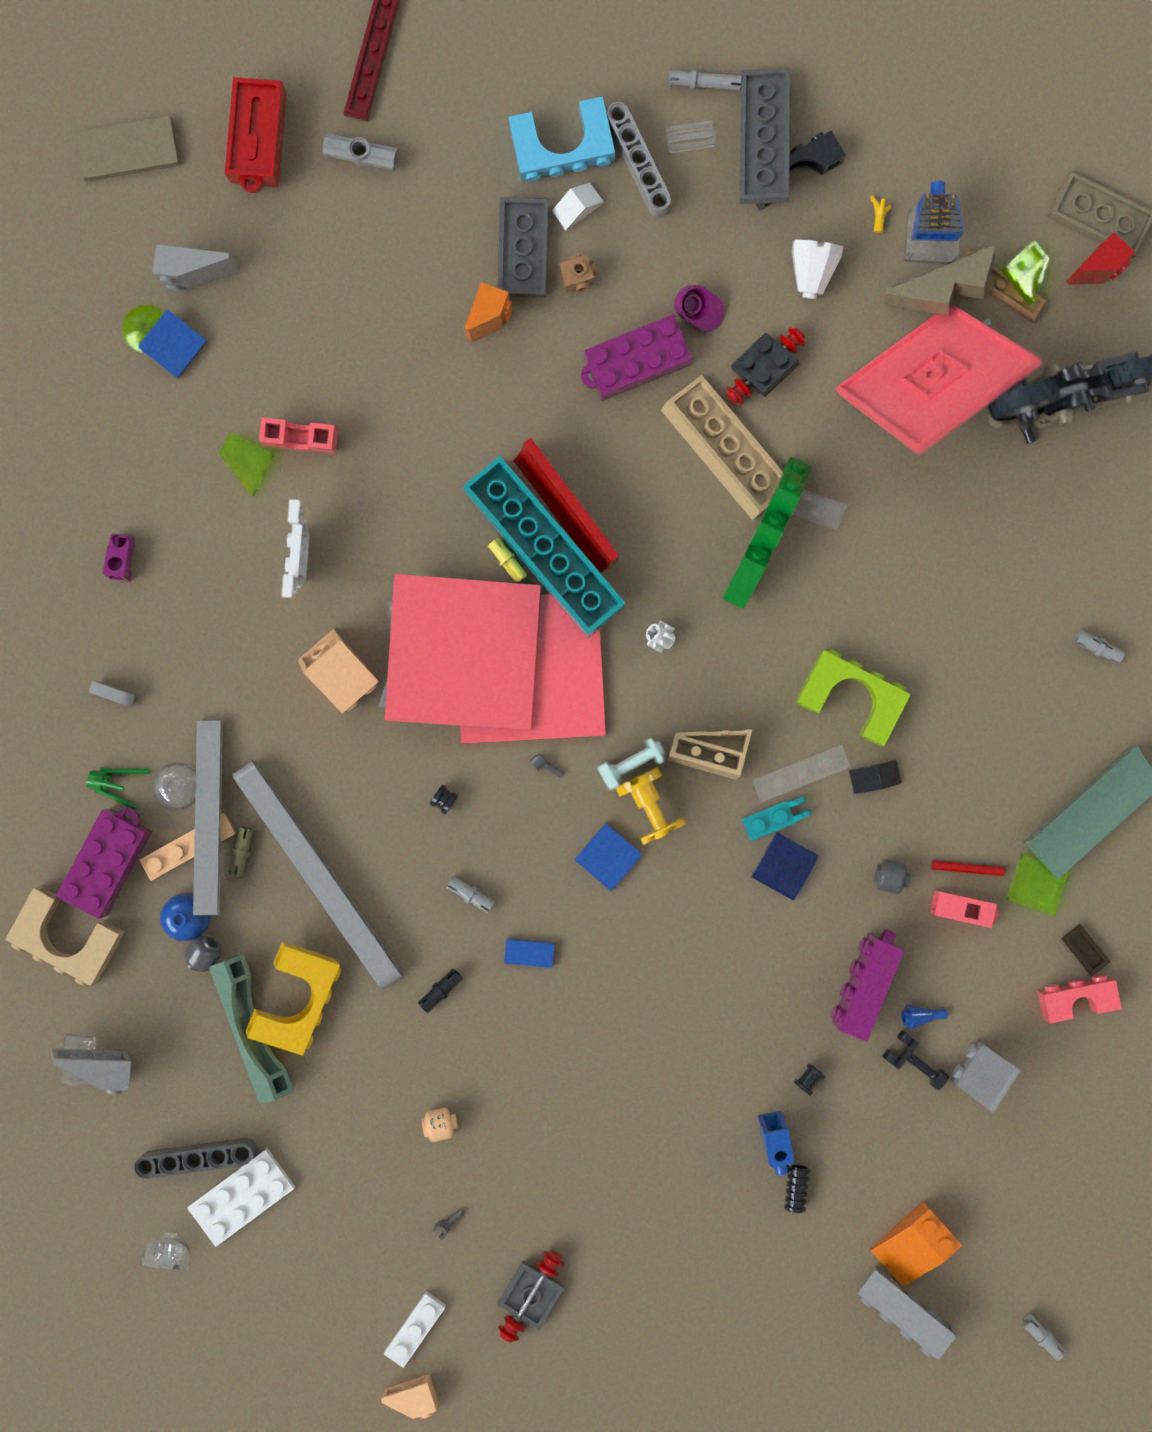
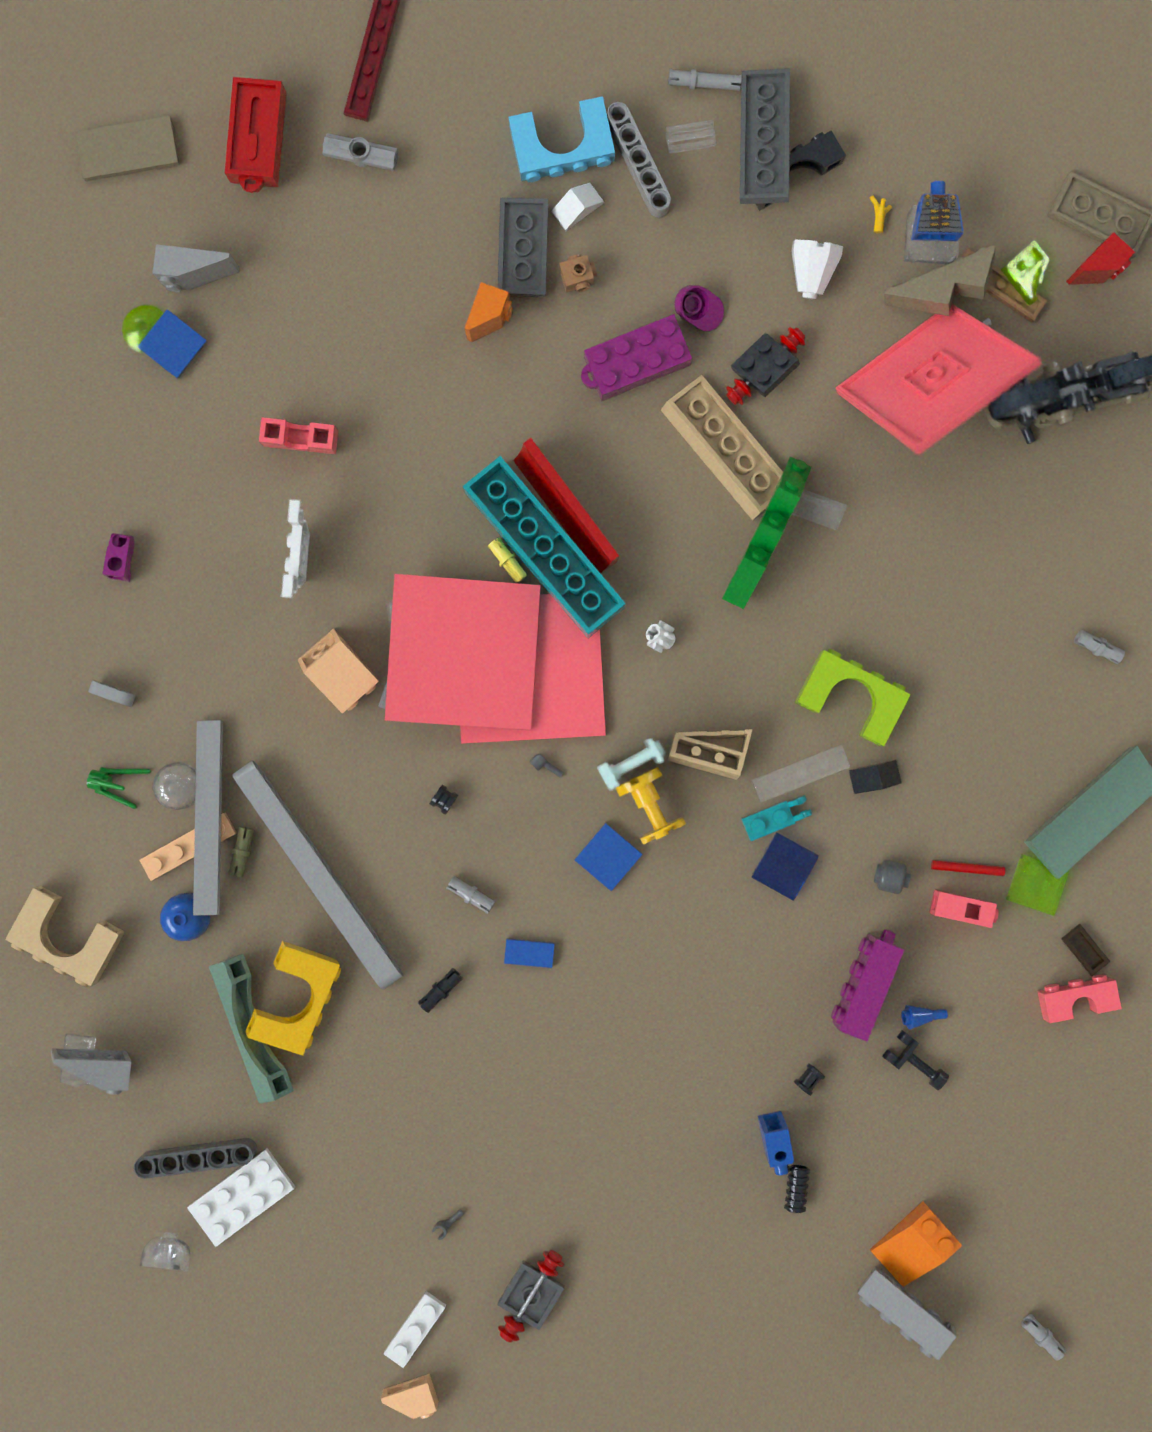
(104, 862): magenta piece -> none
(202, 953): dark grey head -> none
(246, 461): clear neon green wing -> none
(439, 1124): light nougat head -> none
(984, 1075): light grey slope -> none

